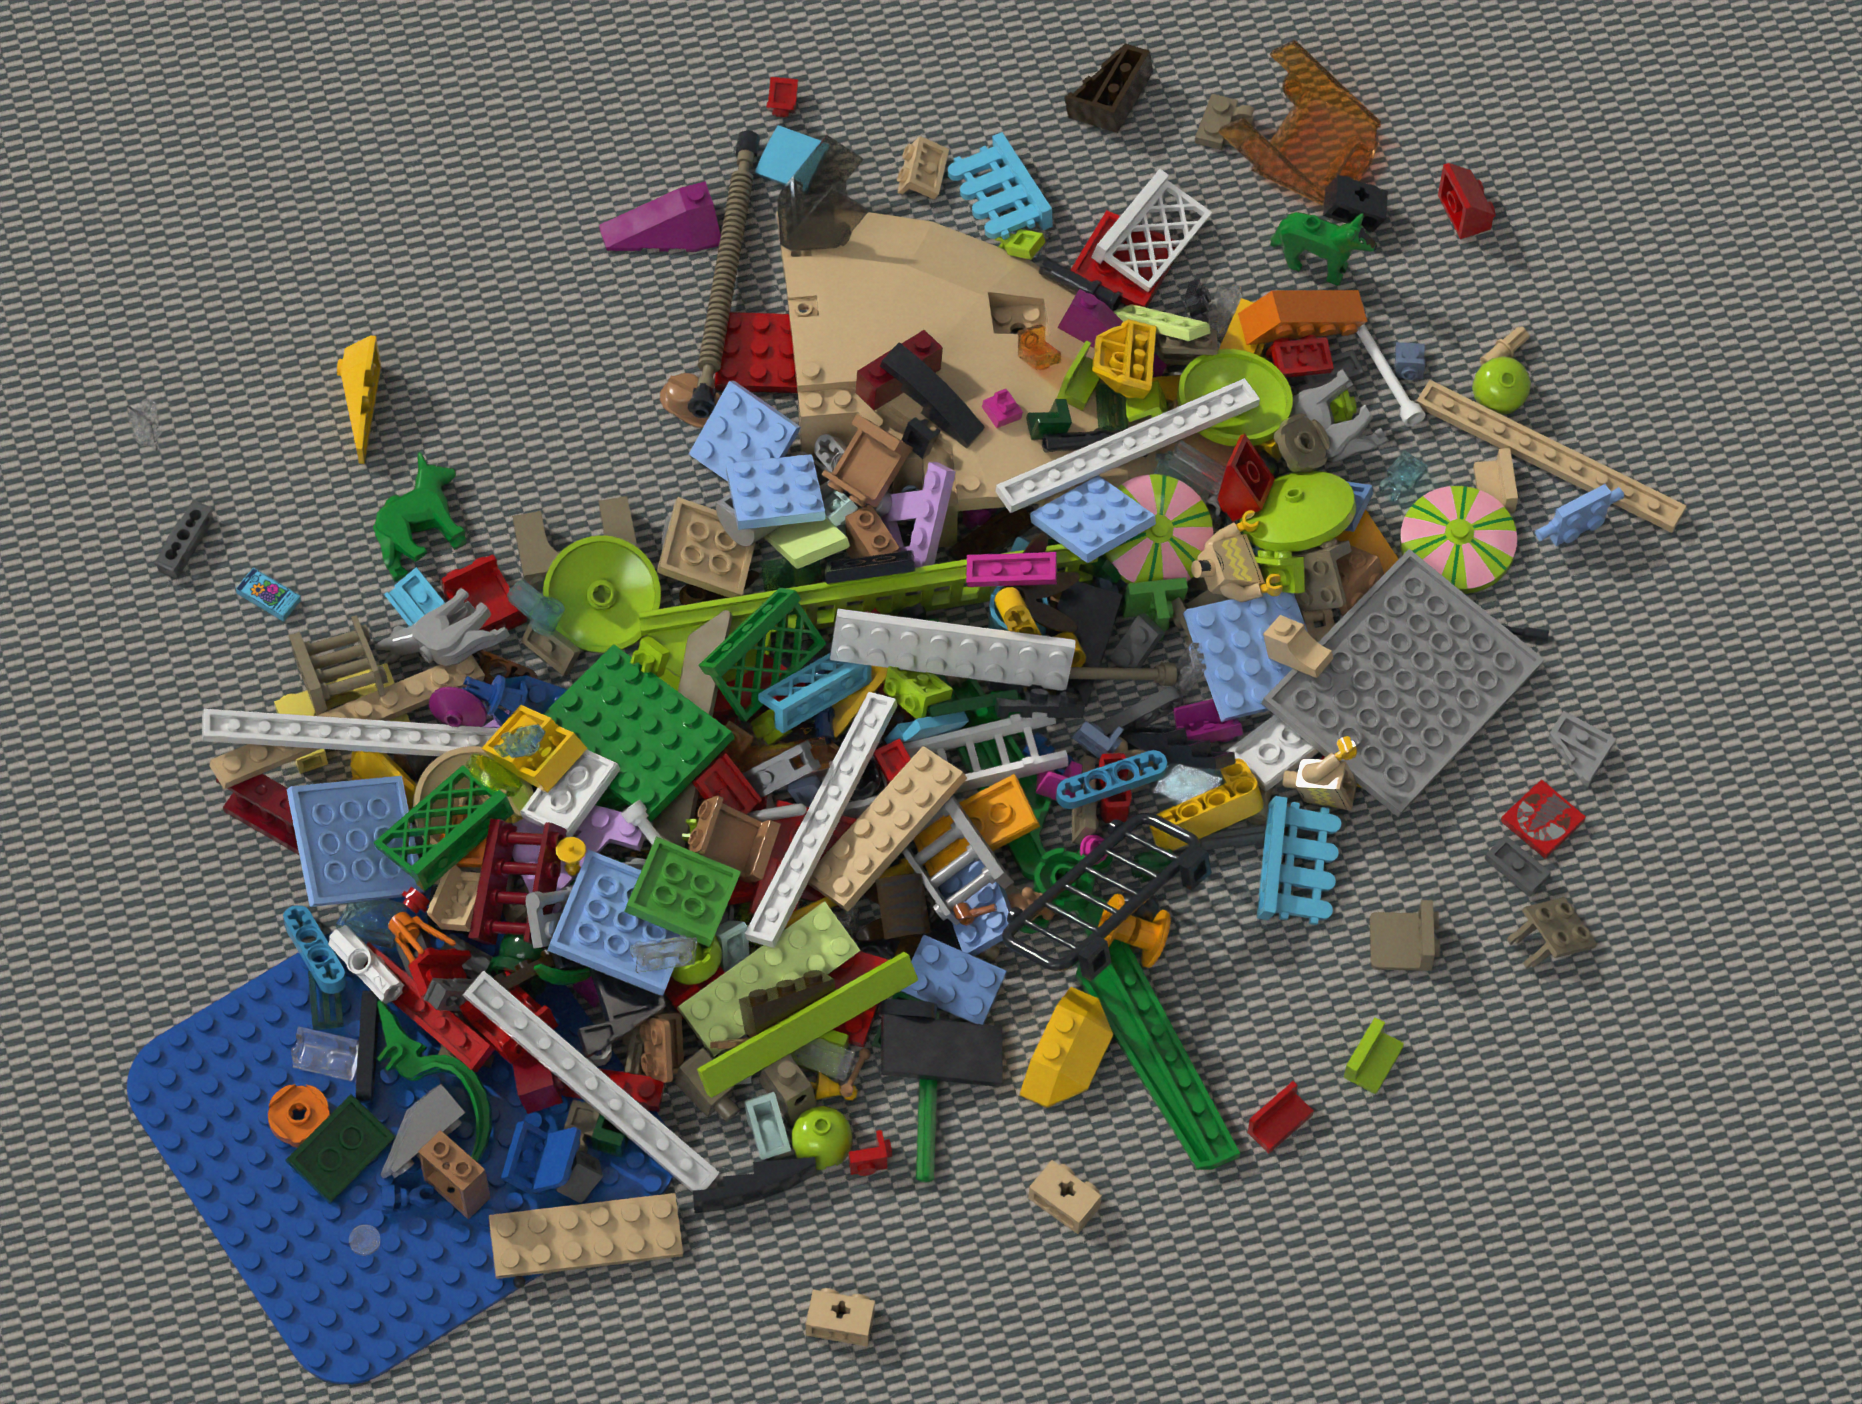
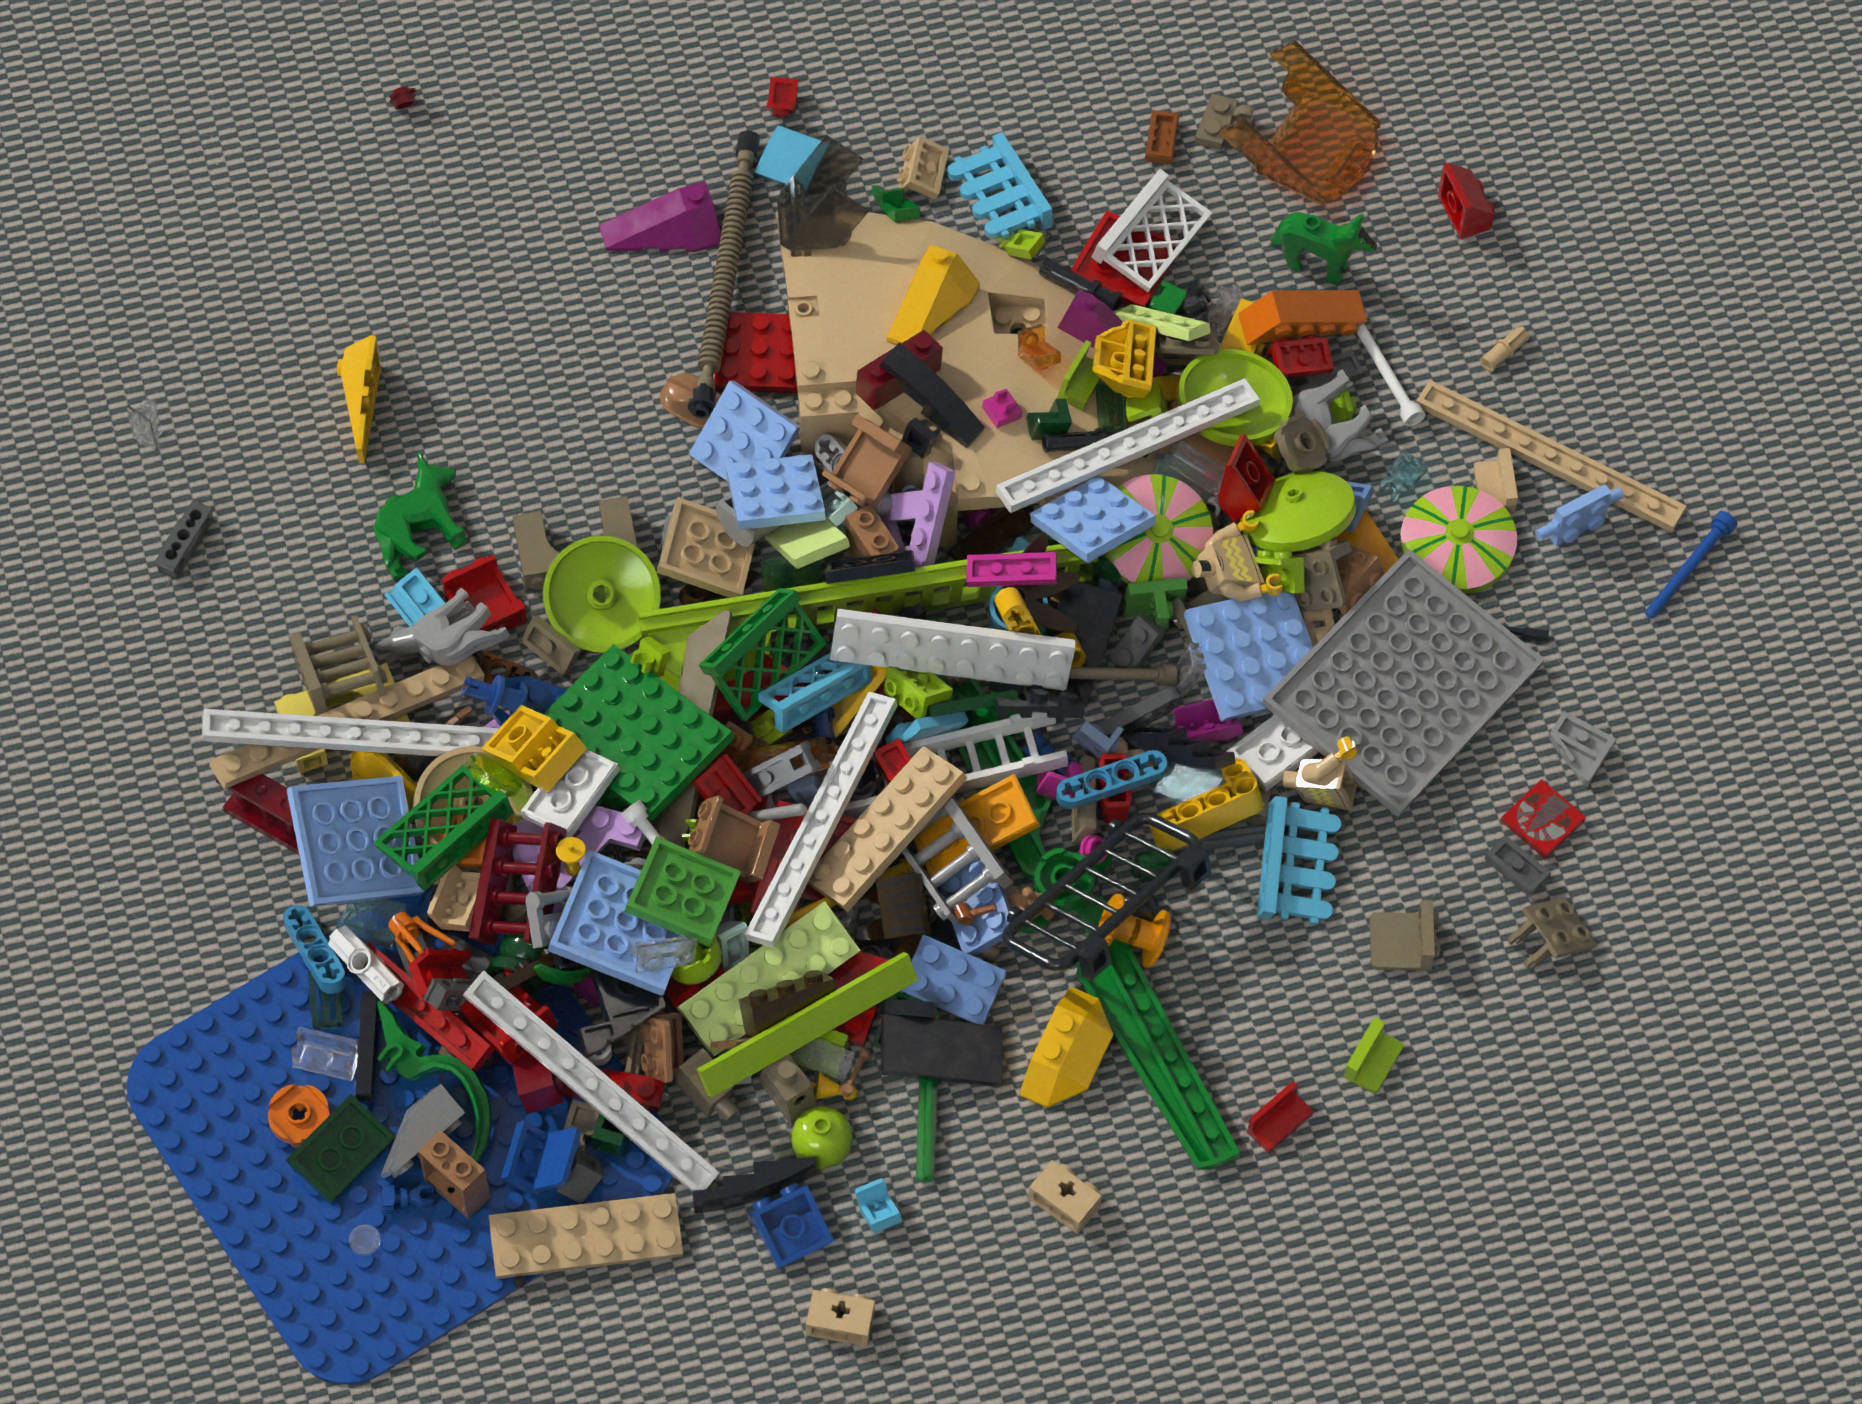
(268, 594): tile -> none
(403, 97): none -> dark red plate
(415, 900): red plate -> none
(457, 707): magenta dish -> none
(522, 743): clear light blue plate -> none
(541, 610): clear light blue piece -> none
(767, 1125): light aqua slope -> none
(790, 1225): none -> blue plate
(868, 1161): red bracket -> none
(877, 1206): none -> medium azure bracket
(894, 204): none -> green slope
(935, 294): none -> yellow wedge
(1113, 90): dark brown wedge -> none
(1162, 137): none -> dark orange plate
(1170, 299): none -> green brick
(1294, 647): tan arch -> none
(1349, 198): black brick -> none
(1409, 360): sand blue bracket -> none
(1501, 385): lime cylinder -> none
(1722, 525): none -> blue piece

